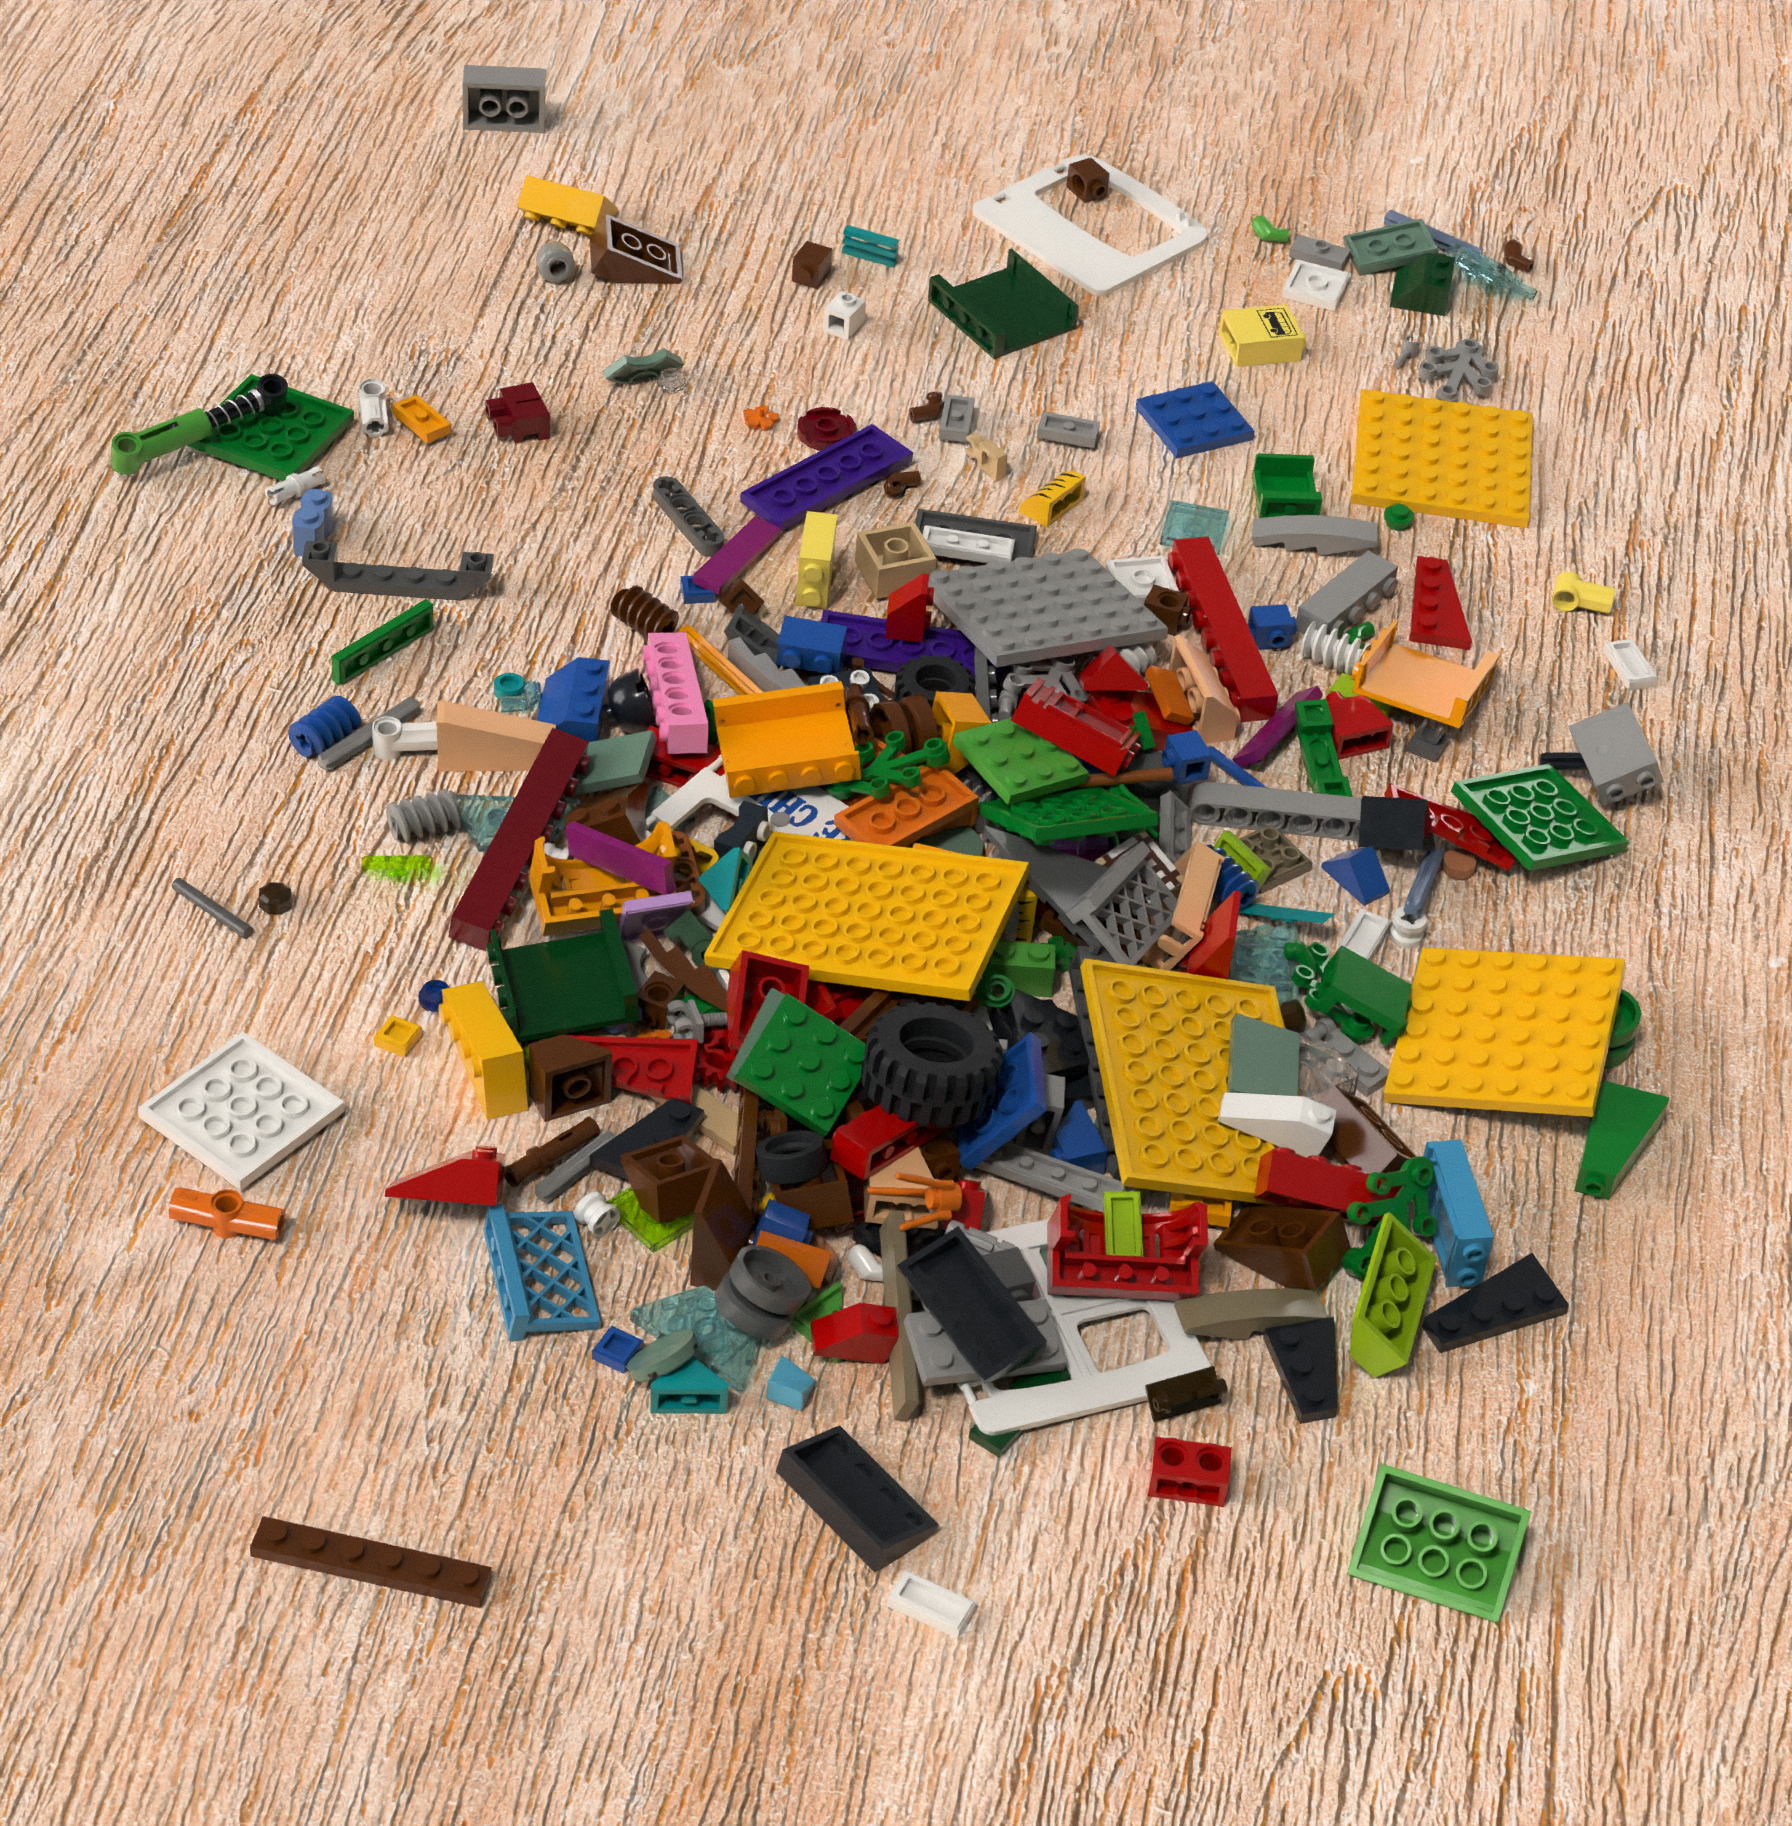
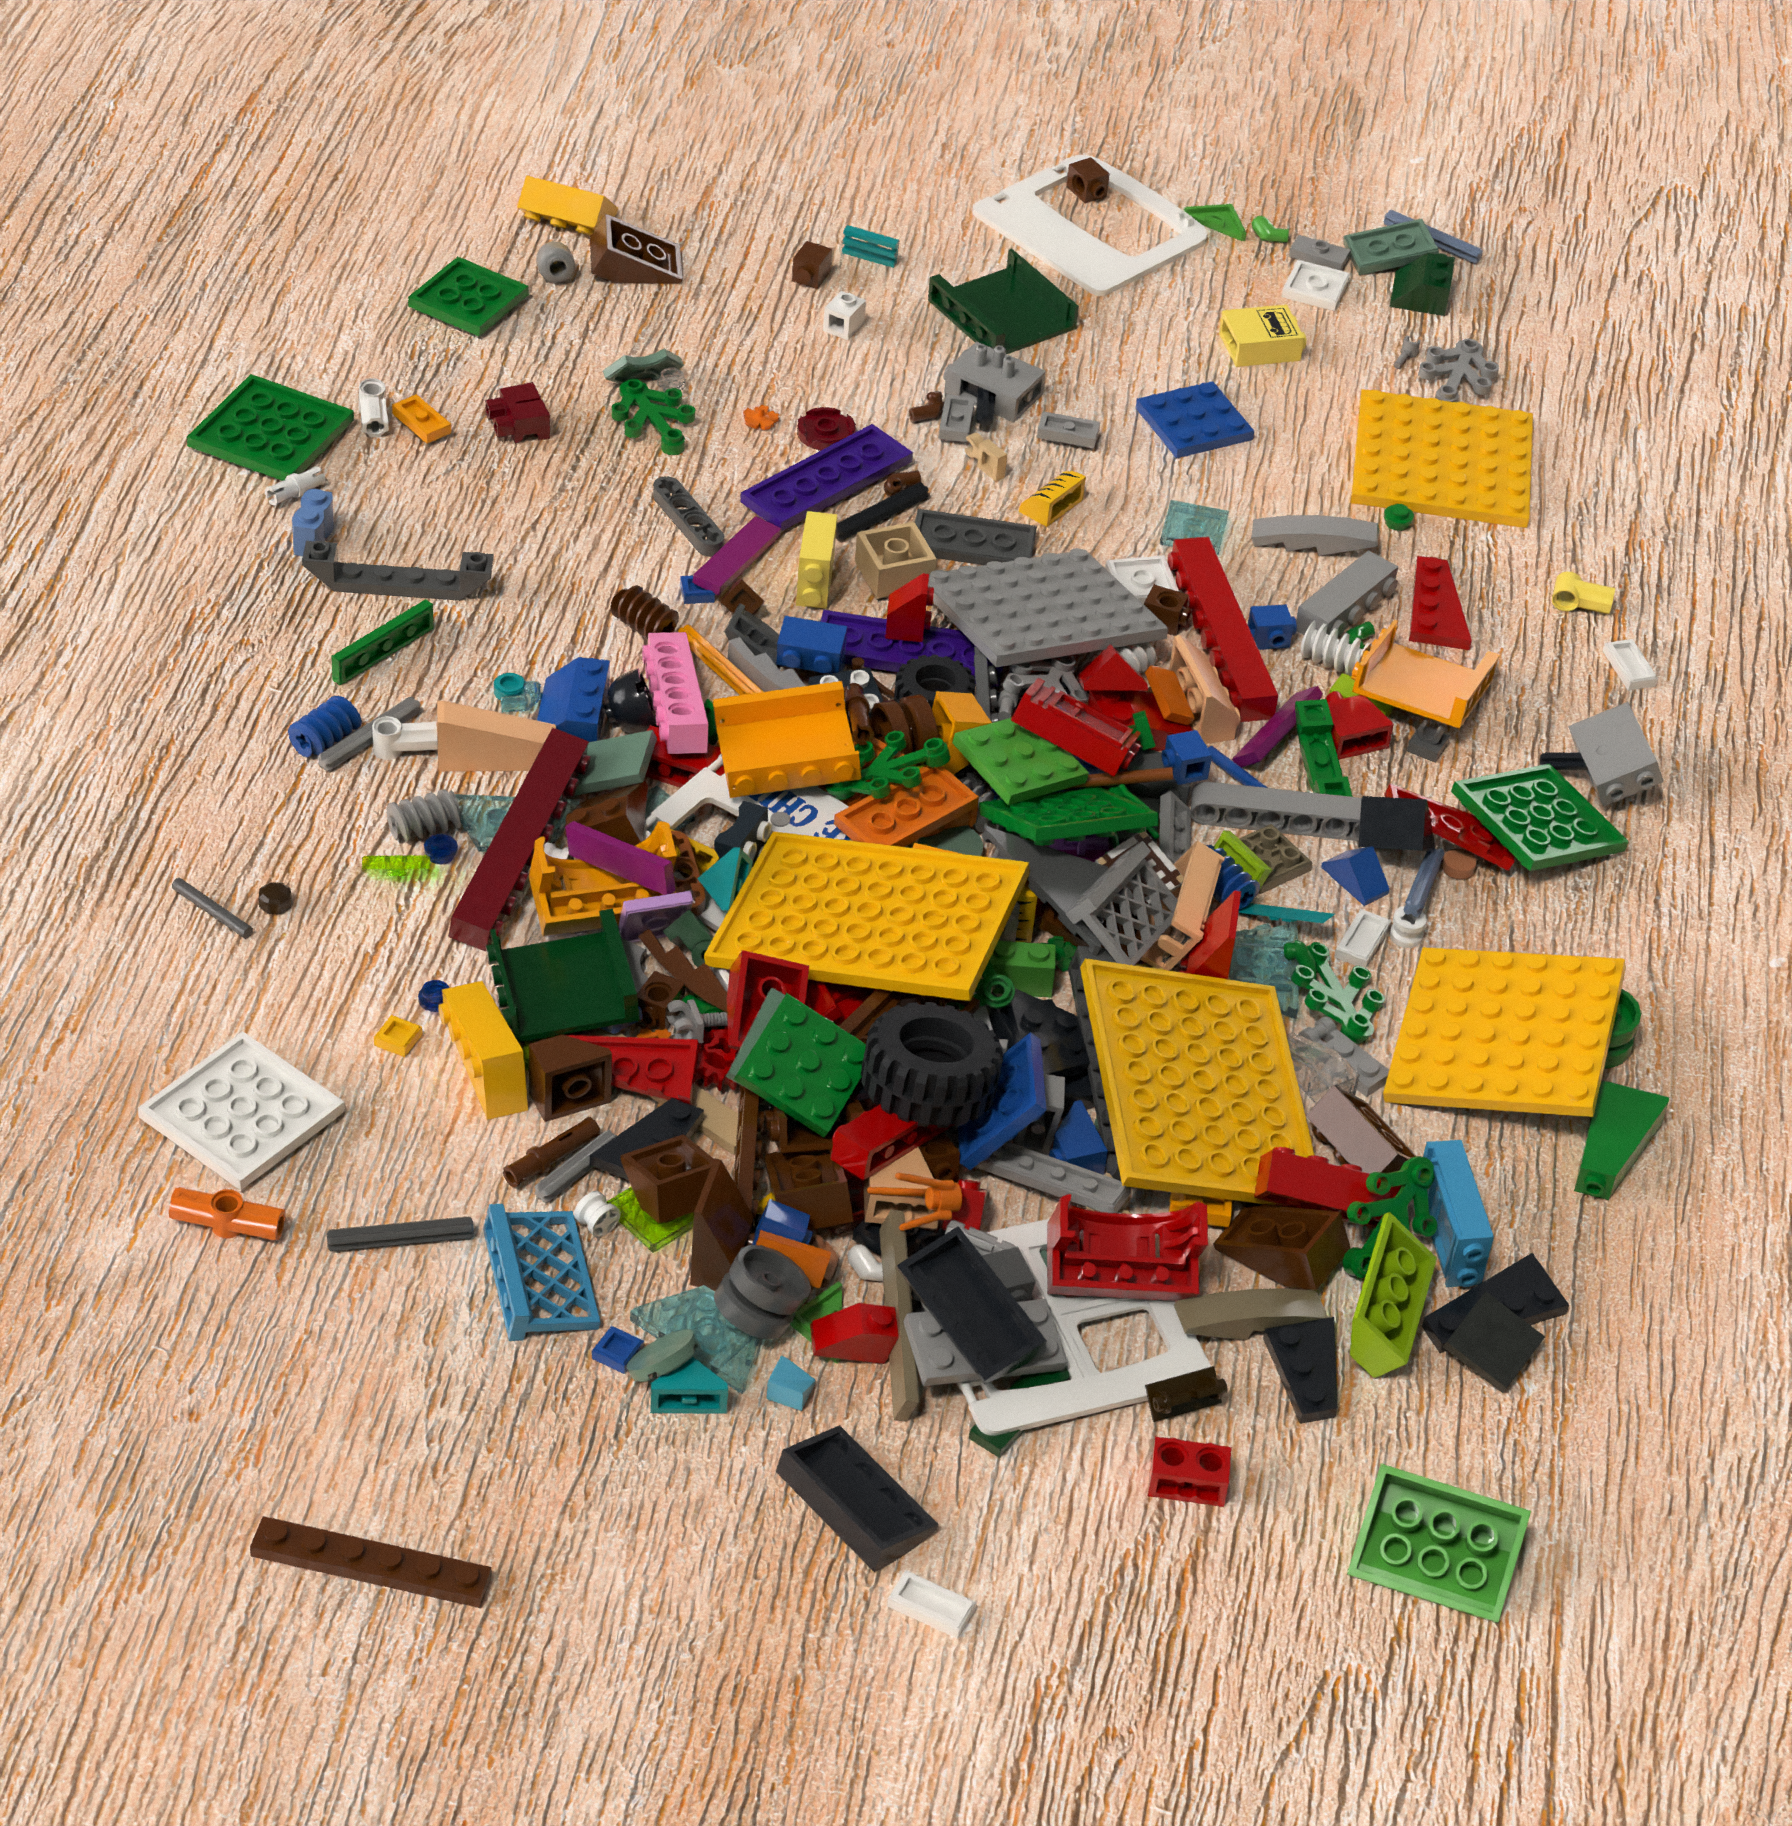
(132, 449): piece -> none
(400, 1233): none -> dark grey axle
(441, 848): none -> clear blue plate
(466, 1178): red slope -> none
(468, 296): none -> green plate
(504, 98): light grey brick -> none
(637, 393): none -> green plant
(792, 1157): black tyre -> none
(881, 511): none -> black axle
(968, 545): white tile -> none
(996, 381): none -> light grey piece
(1122, 1223): lime tile -> none
(1219, 218): none -> bright green tile
(1262, 1058): sand green tile -> none
(1280, 1119): white slope -> none
(1285, 485): green panel -> none
(1293, 1016): dark brown tile -> none
(1366, 991): green panel -> none
(1494, 1342): none -> pearl dark grey tile
(1495, 272): clear light blue wing -> none
(1514, 256): reddish brown arm -> none

